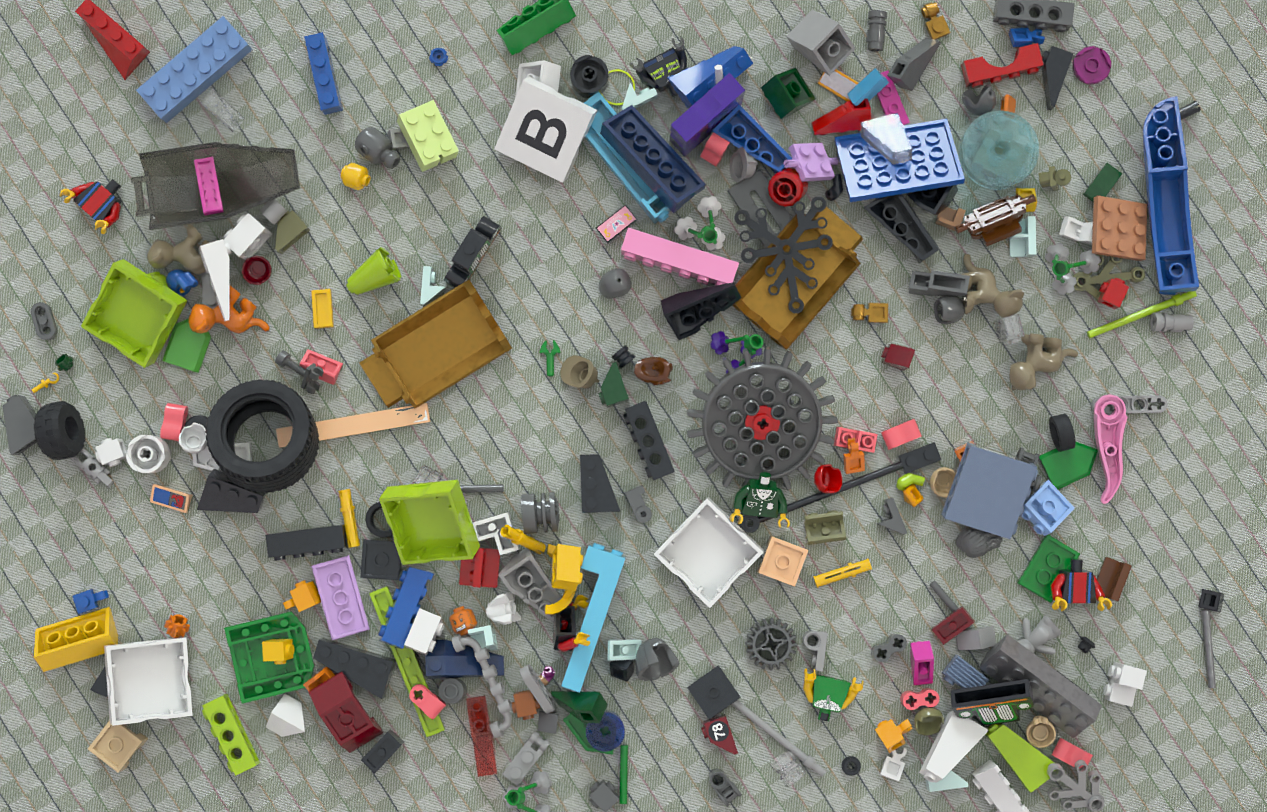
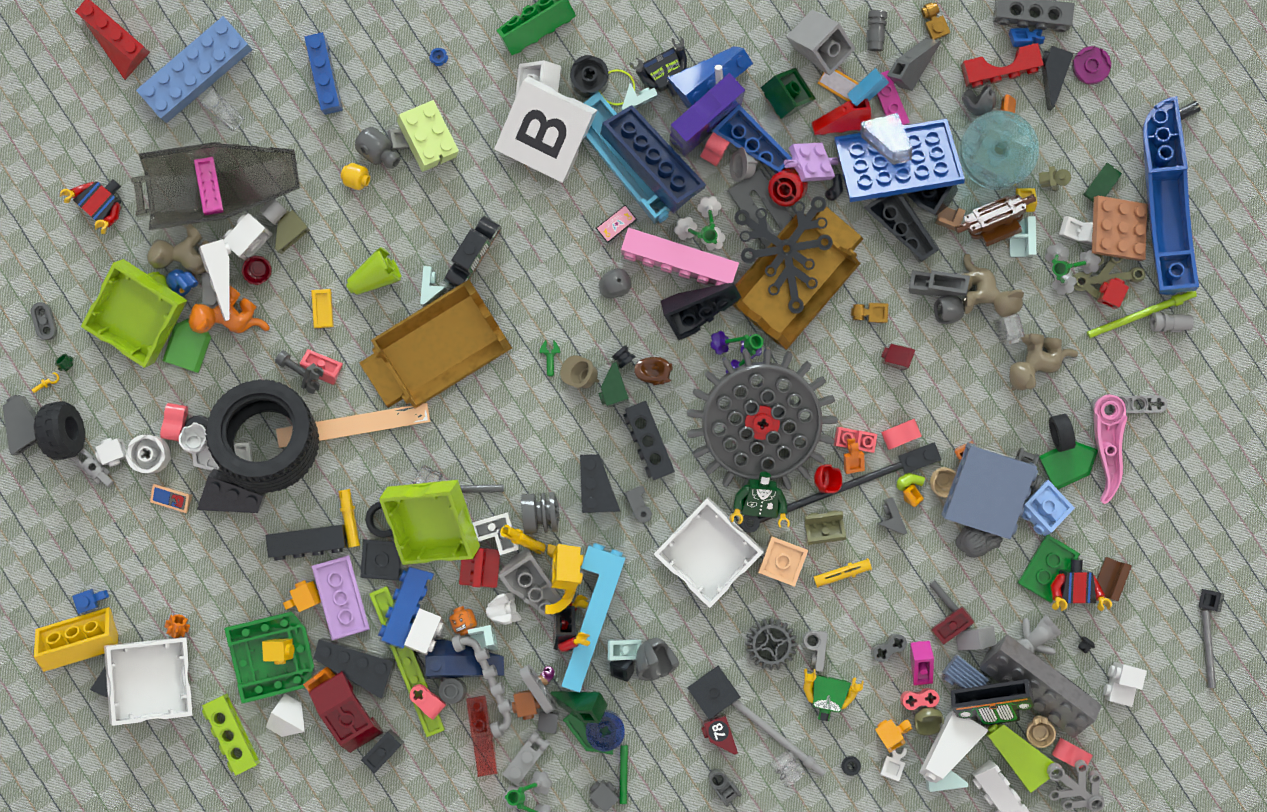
(116, 745): tan panel -> none

